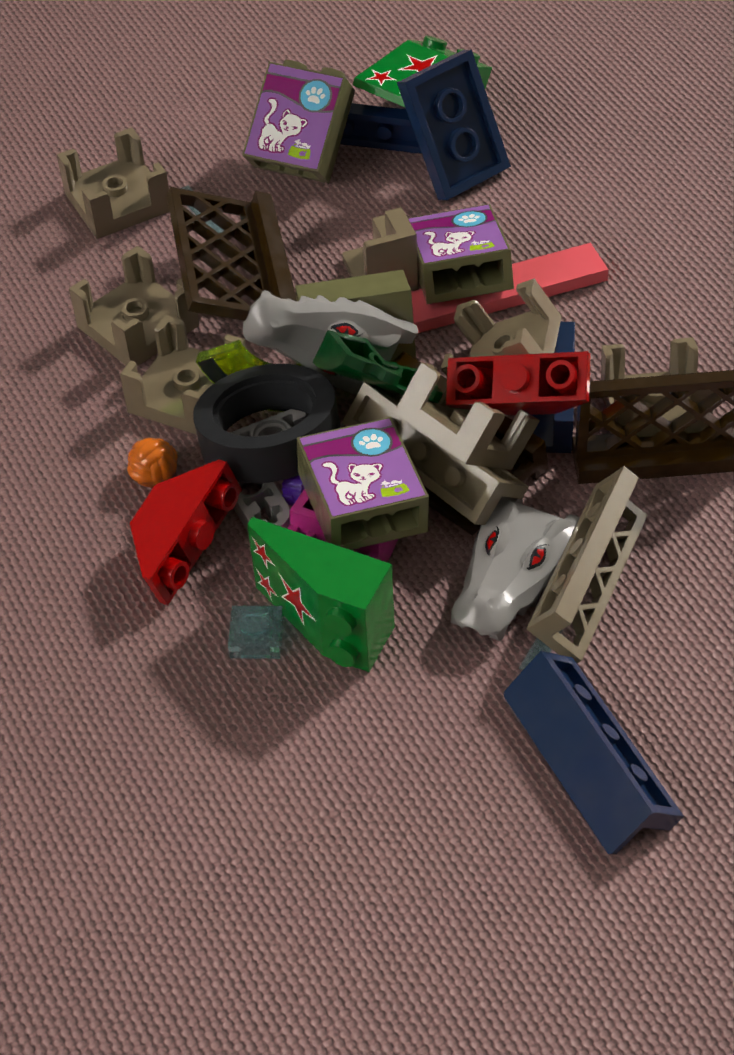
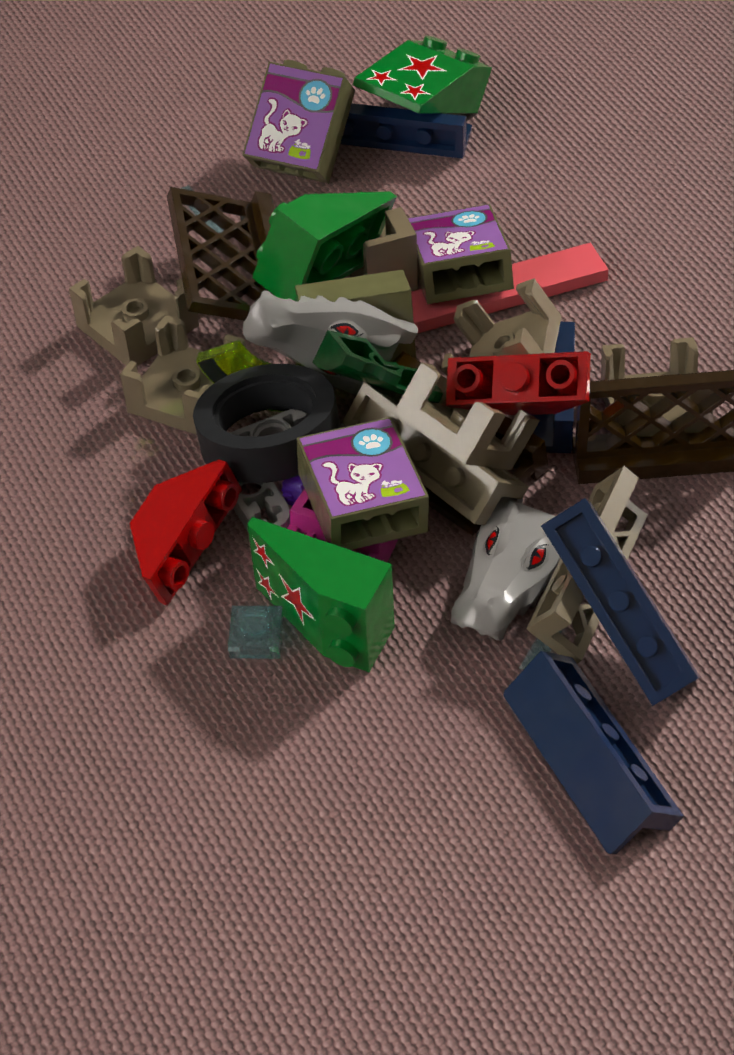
(117, 192): dark tan panel -> none
(152, 461): orange piece -> none
(319, 239): none -> green slope
(454, 124): dark blue plate -> none
(620, 601): none -> dark blue panel

